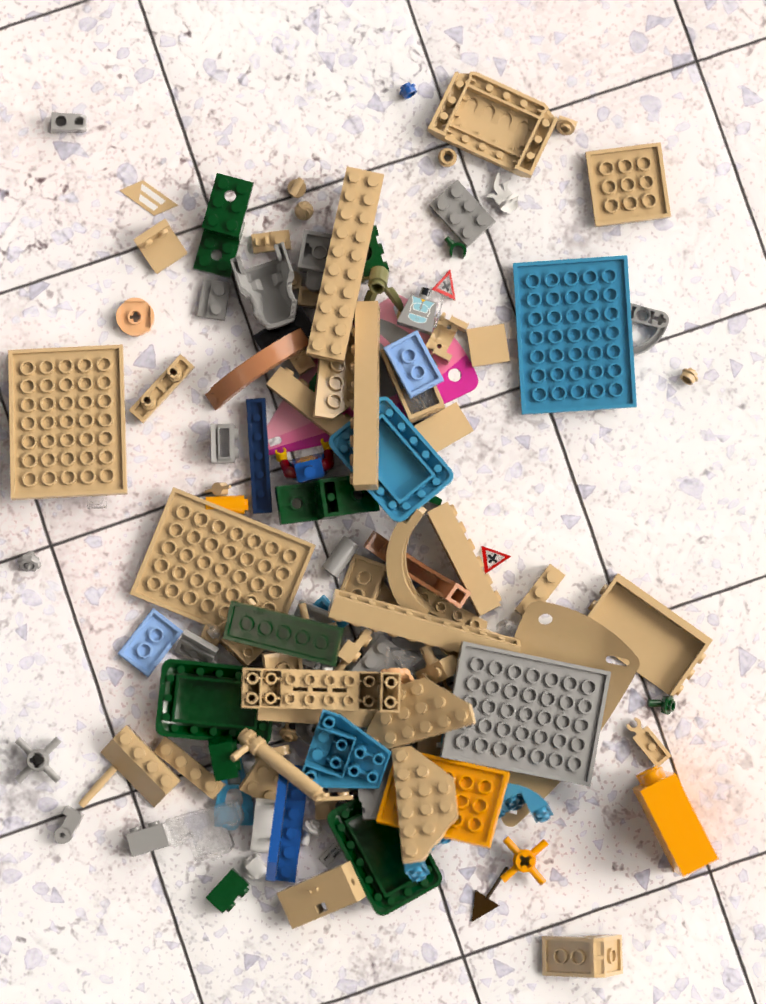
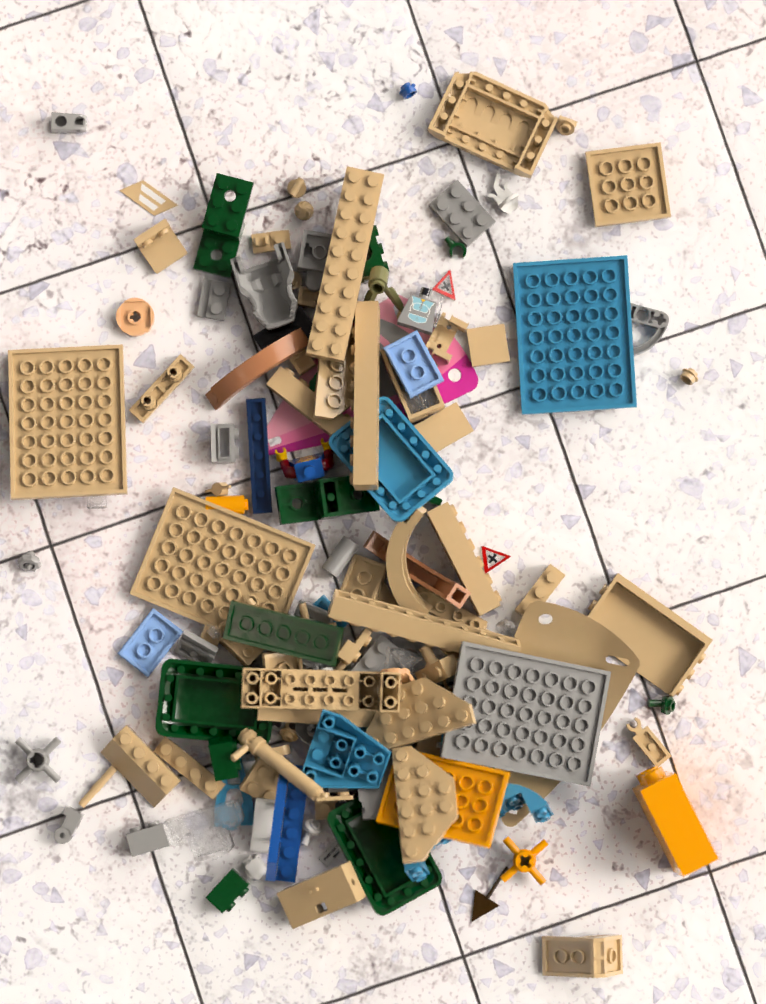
(447, 151): tan plate -> none

